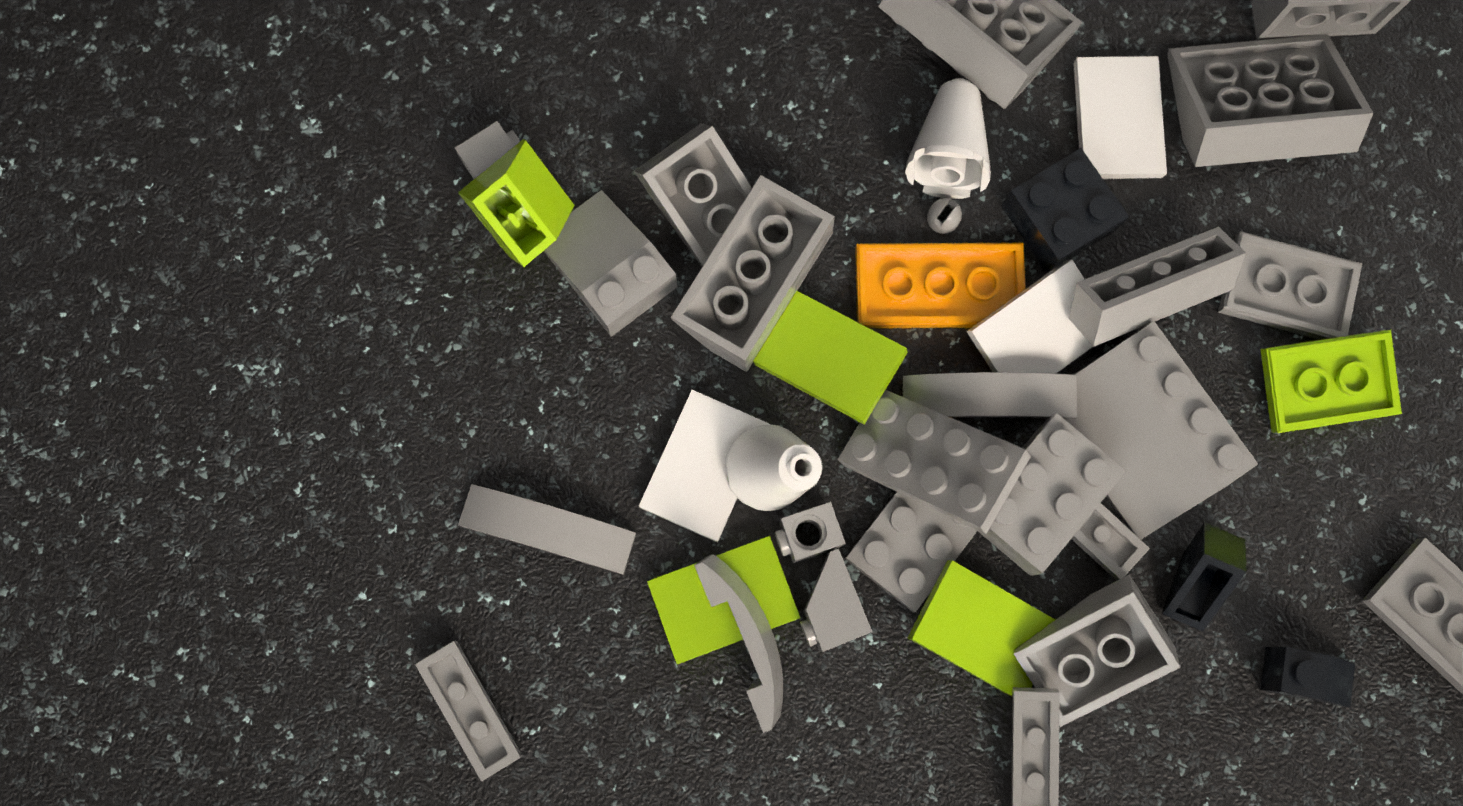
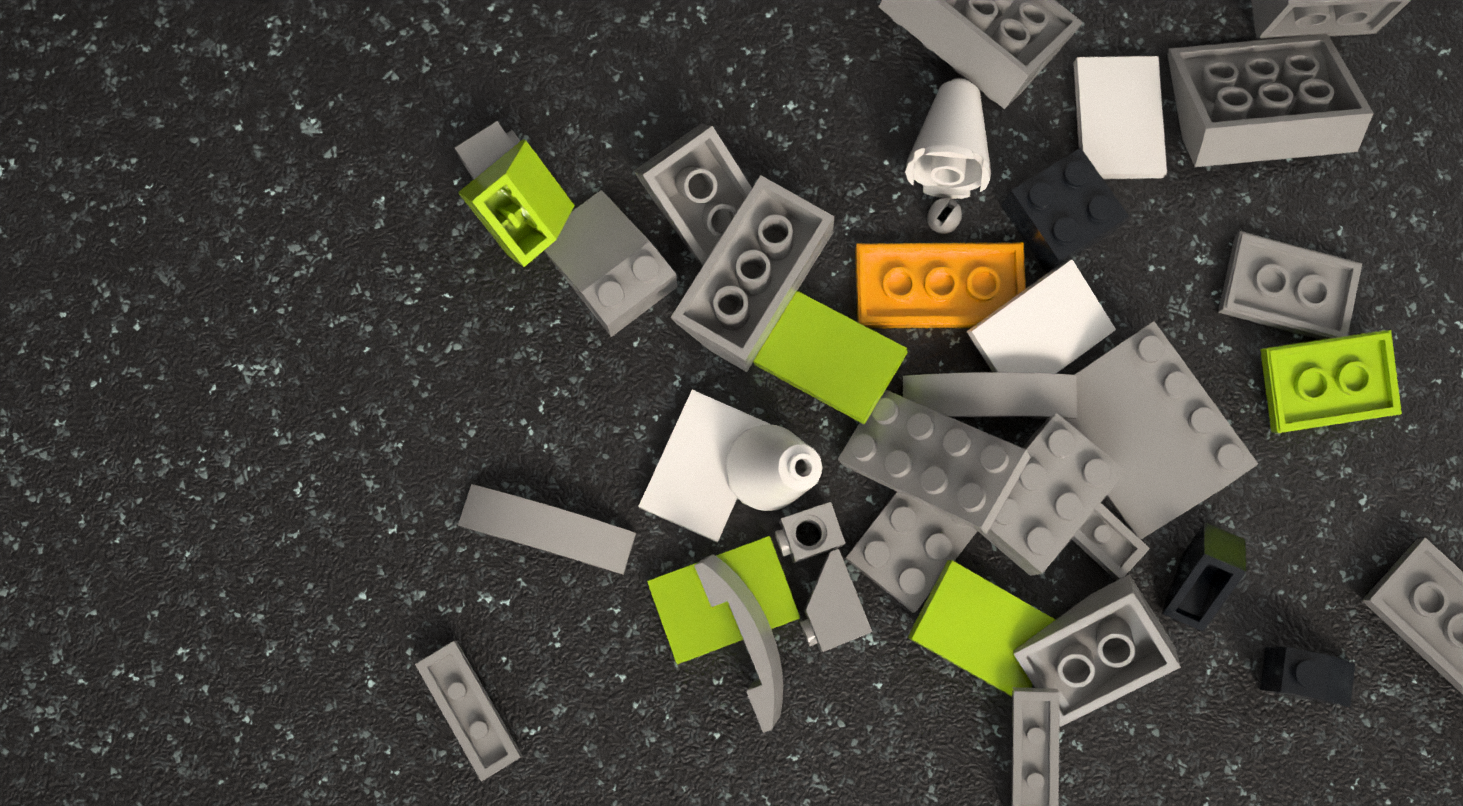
(1155, 286): light grey brick -> none

